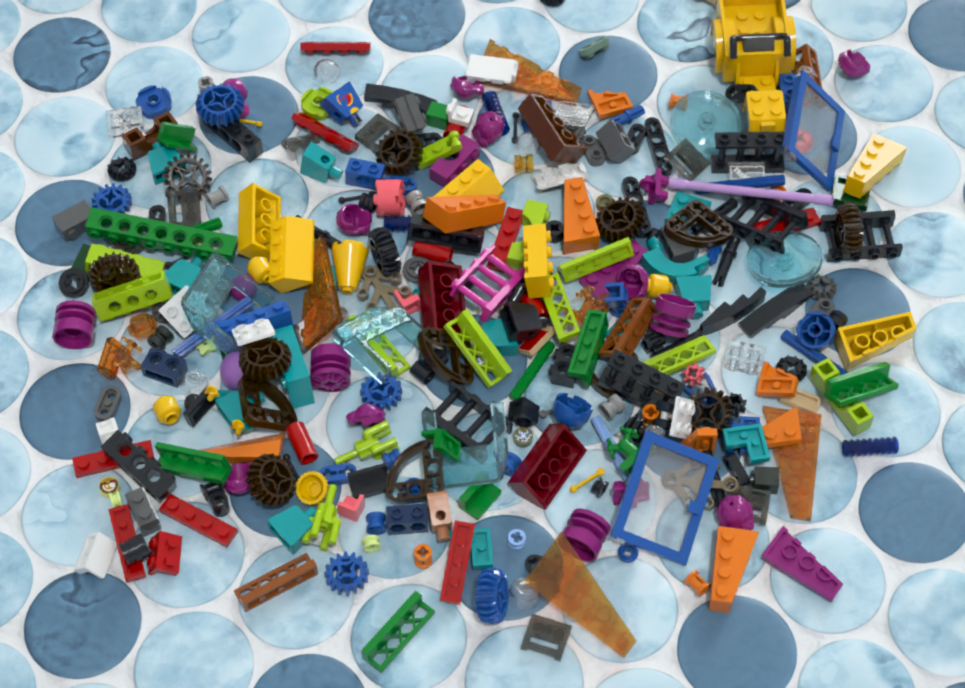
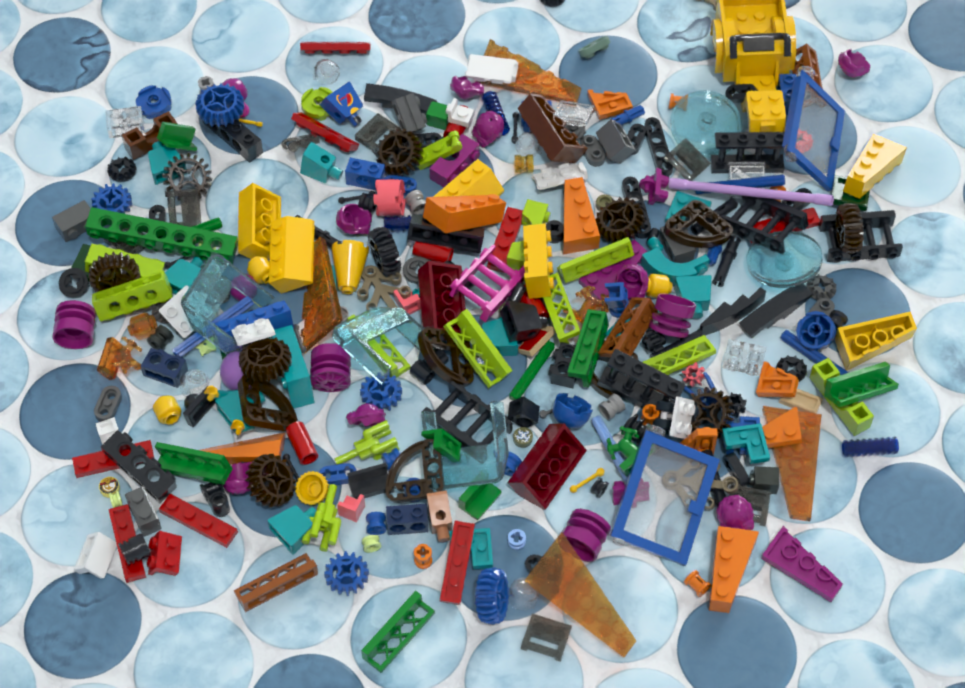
(217, 196): light grey bush -> none
(627, 548): blue plate -> none

